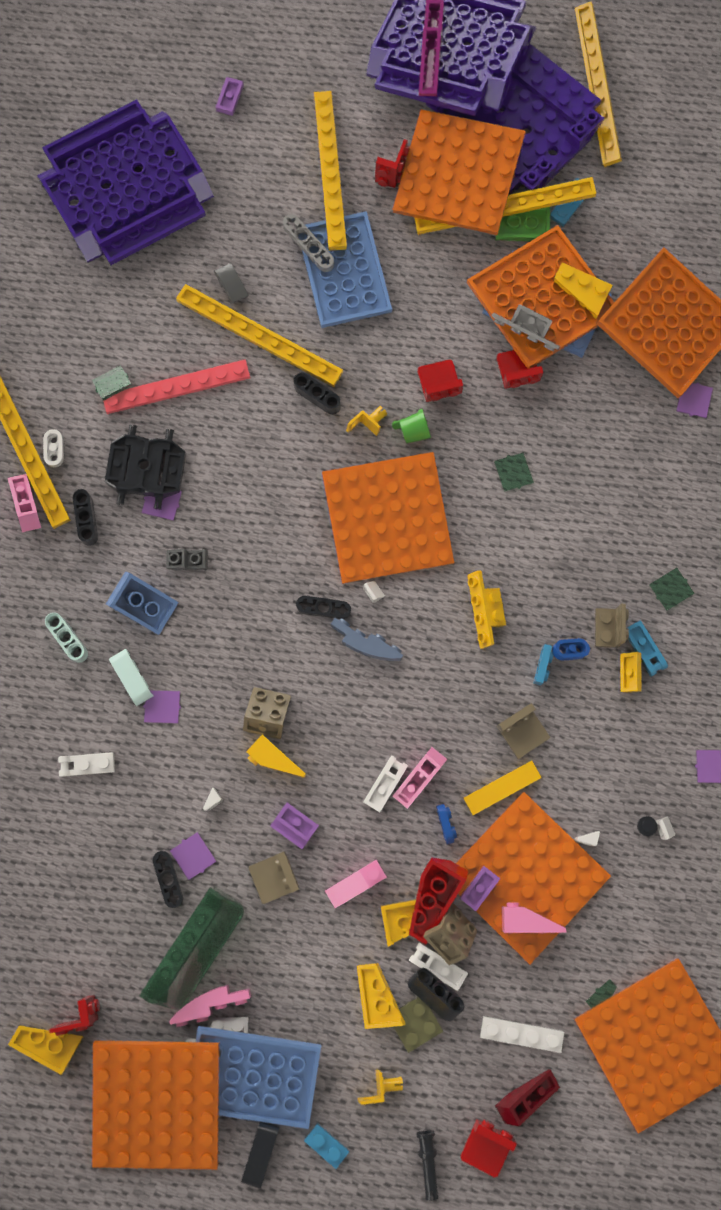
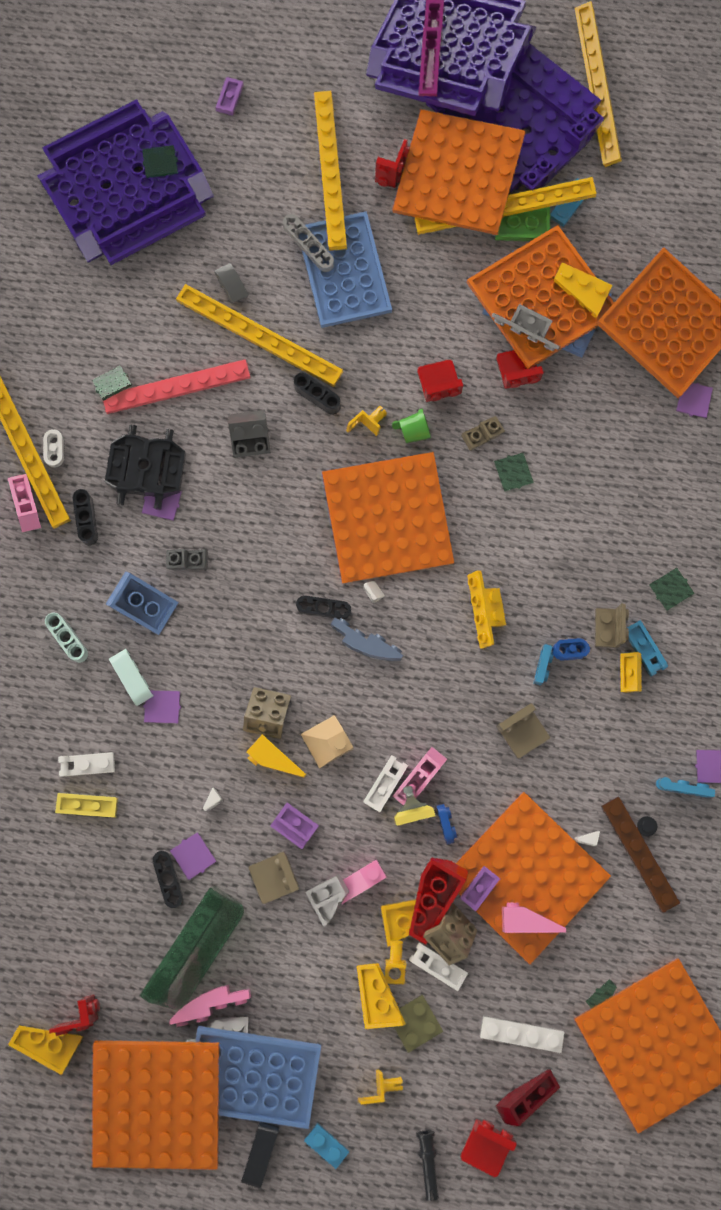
(86, 805): none -> light yellow plate
(160, 161): none -> clear green piece
(249, 433): none -> dark grey slope
(327, 741): none -> tan slope
(328, 897): none -> light grey wing
(395, 962): none -> yellow bracket
(412, 809): none -> light yellow piece
(436, 994): black beam -> none
(483, 433): none -> dark tan slope
(502, 788): yellow tile -> none
(640, 854): none -> reddish brown plate
(665, 828): white slope -> none
(683, 787): none -> dark azure plate

